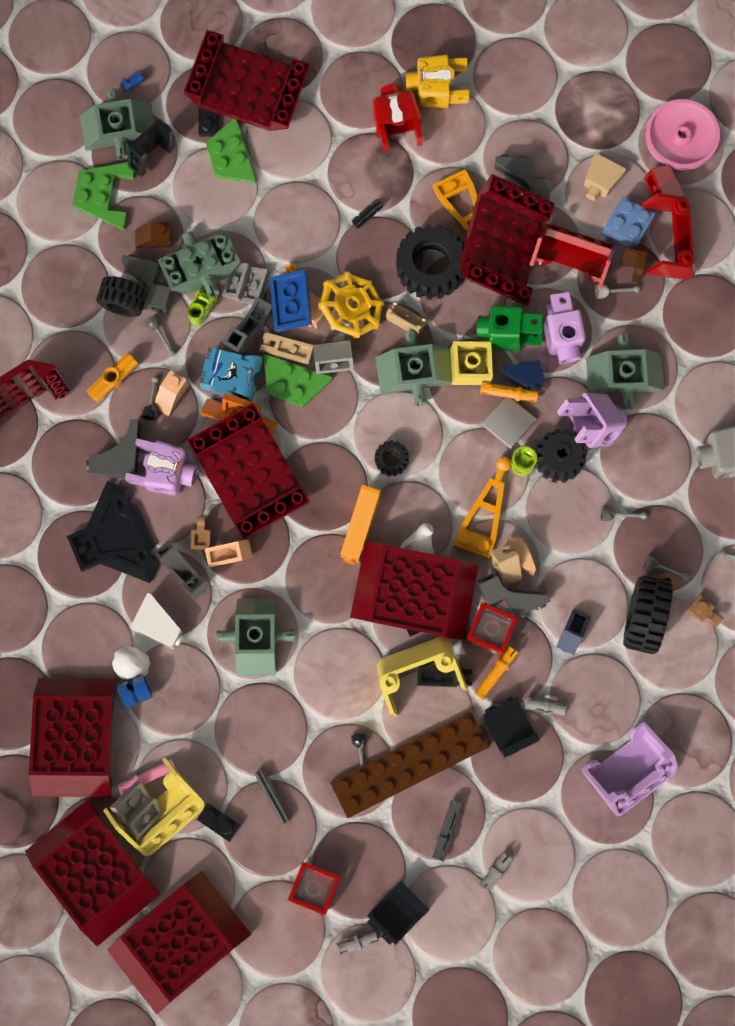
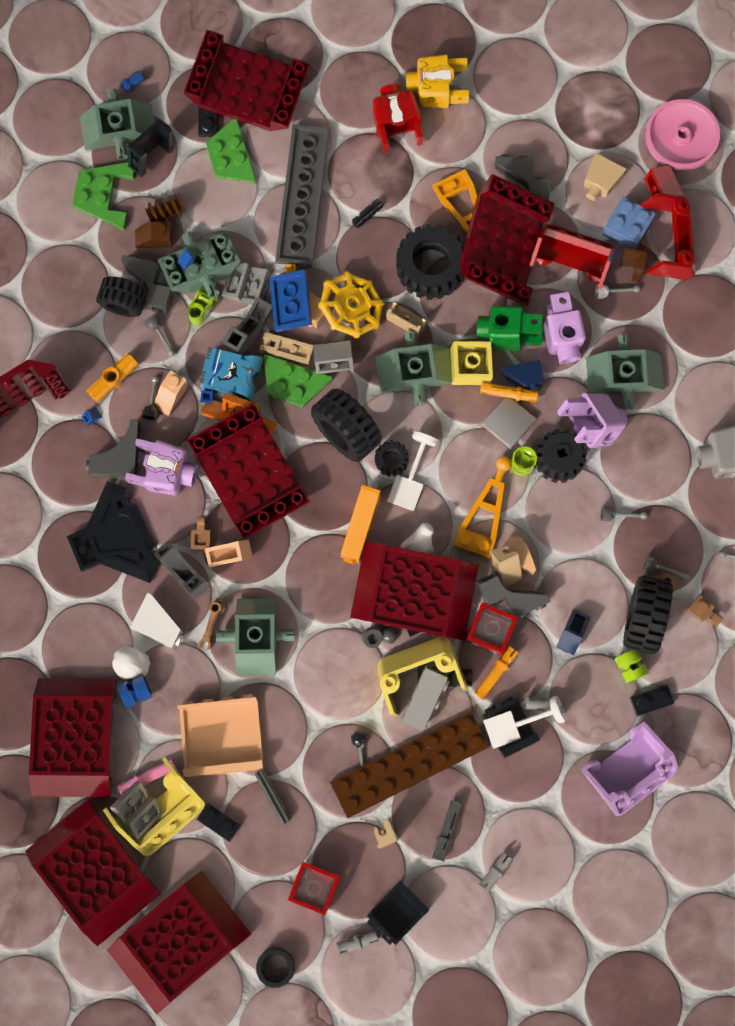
(91, 416): none -> blue piece
(165, 208): none -> reddish brown piece
(185, 259): none -> blue piece
(206, 396): none -> blue piece
(212, 620): none -> medium nougat brick
(221, 736): none -> light nougat panel
(260, 968): none -> black tyre
(292, 202): none -> dark grey plate
(346, 424): none -> black tyre
(385, 839): none -> tan hinge
(388, 636): none -> dark grey plate
(406, 491): none -> white piece
(425, 698): none -> light grey brick
(503, 728): none -> white piece
(628, 659): none -> lime wheel
(652, 700): none -> black piece

